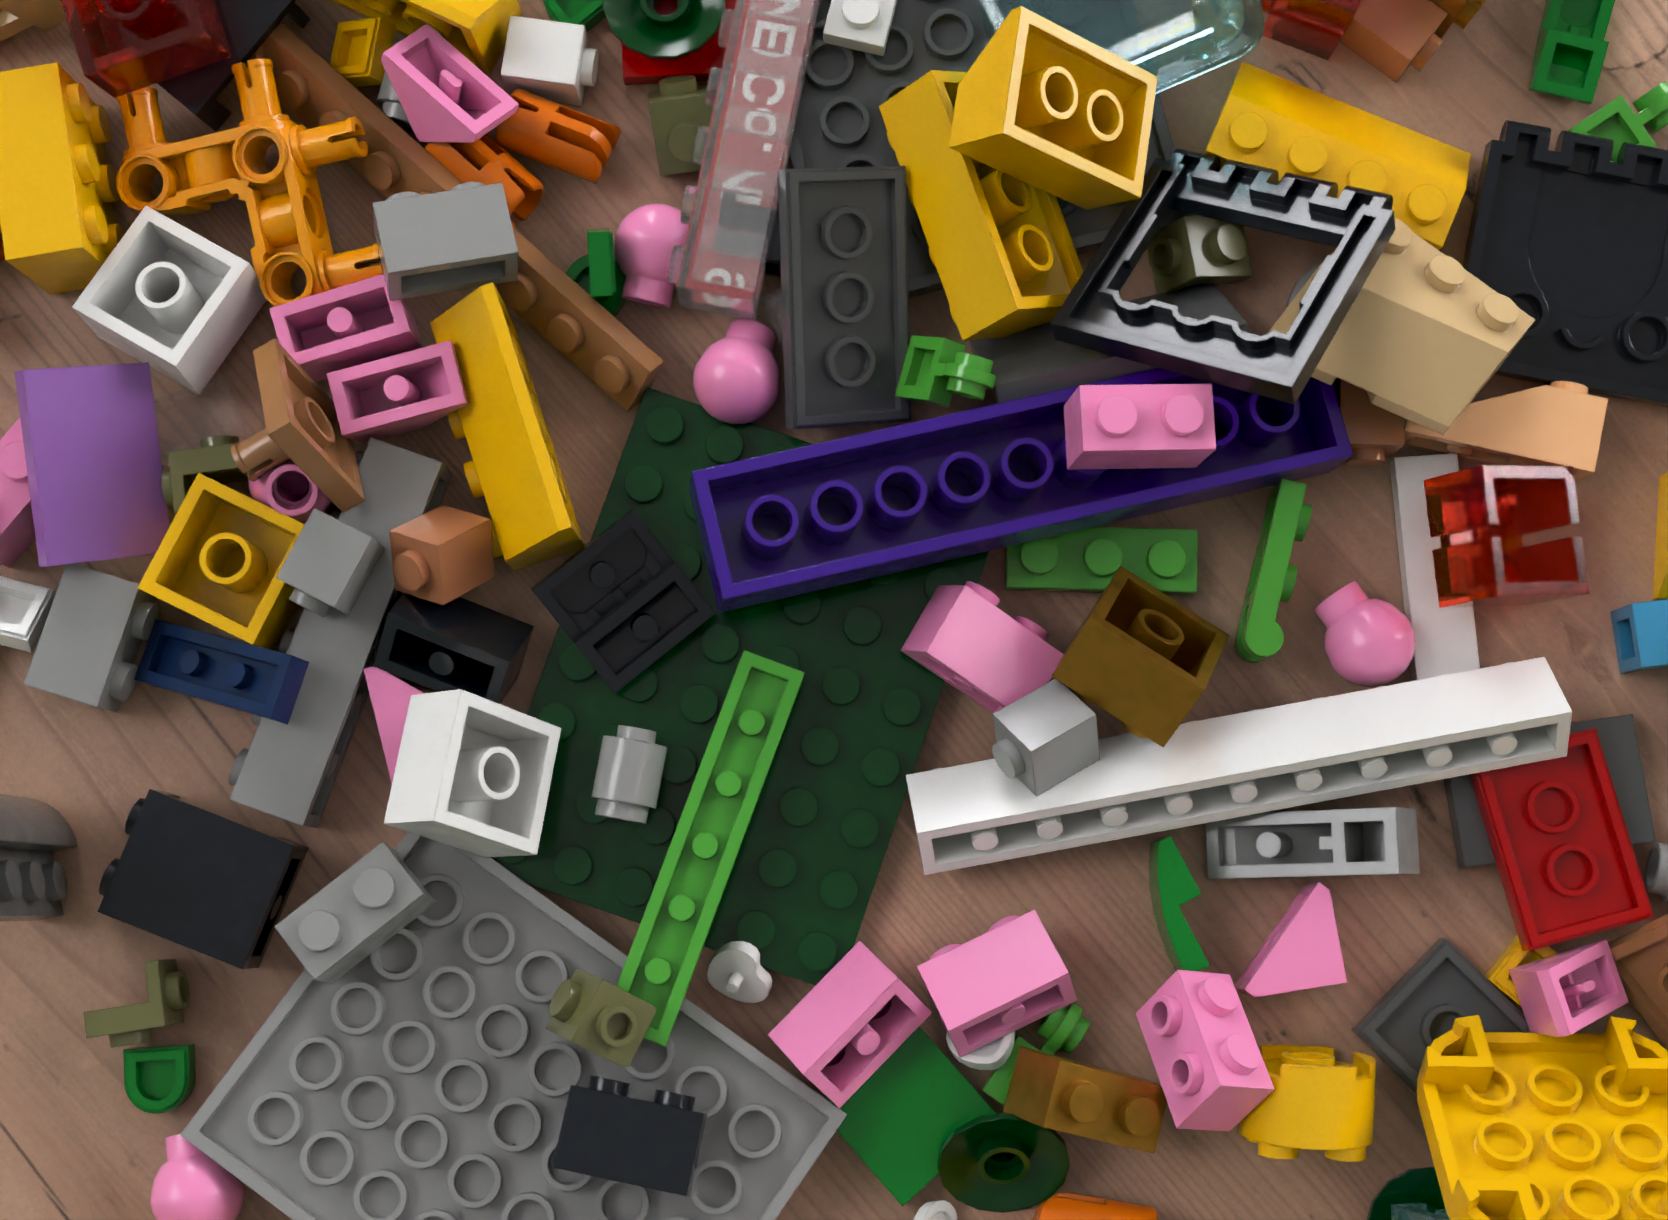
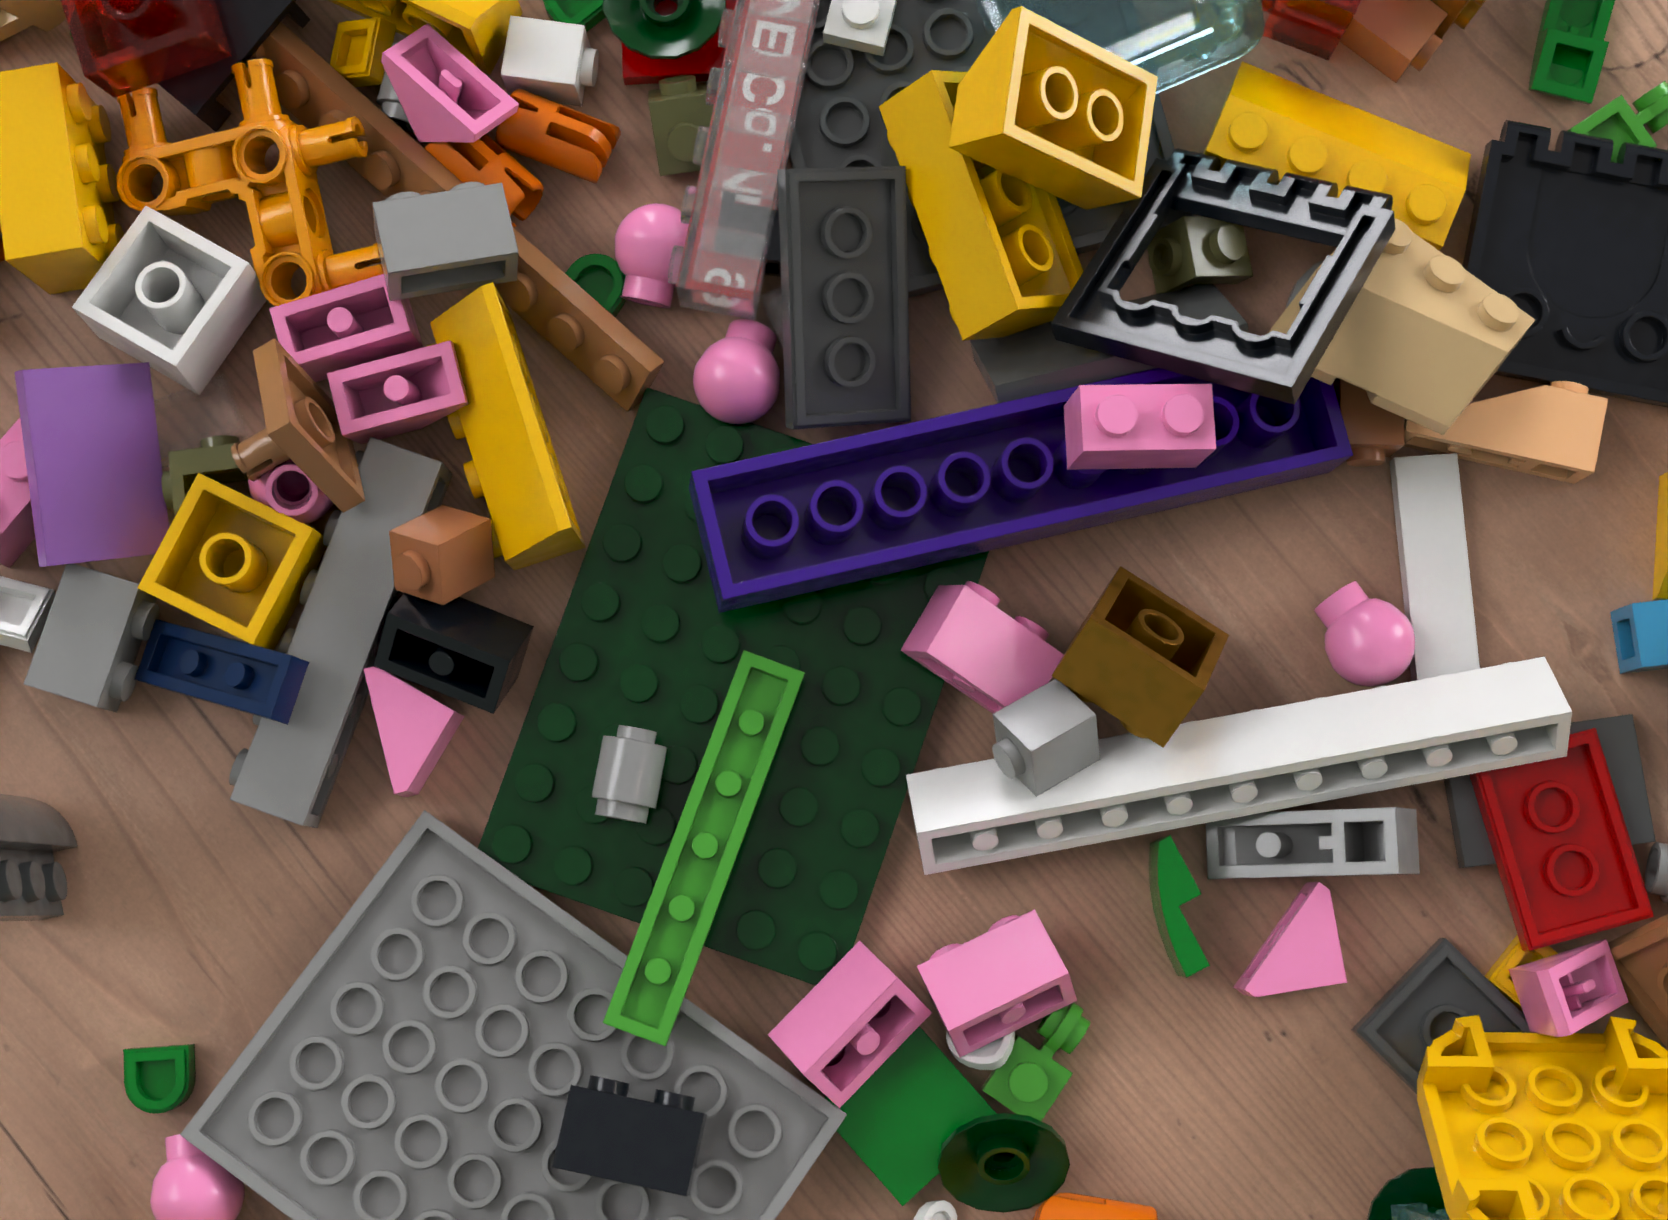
(132, 1023): olive bracket -> none
(200, 879): black panel -> none
(329, 564): light grey brick -> none
(354, 914): light grey piece -> none
(473, 774): white brick -> none
(600, 1017): olive bracket -> none
(601, 262): green tile -> none
(623, 600): black slope -> none
(738, 972): white piece -> none
(940, 368): bright green plate -> none
(1086, 1100): pearl gold brick -> none
(1091, 556): bright green plate -> none
(1204, 1051): bright pink brick -> none
(1271, 574): bright green plate -> none
(1314, 1104): yellow brick -> none
(1481, 529): clear red piece -> none

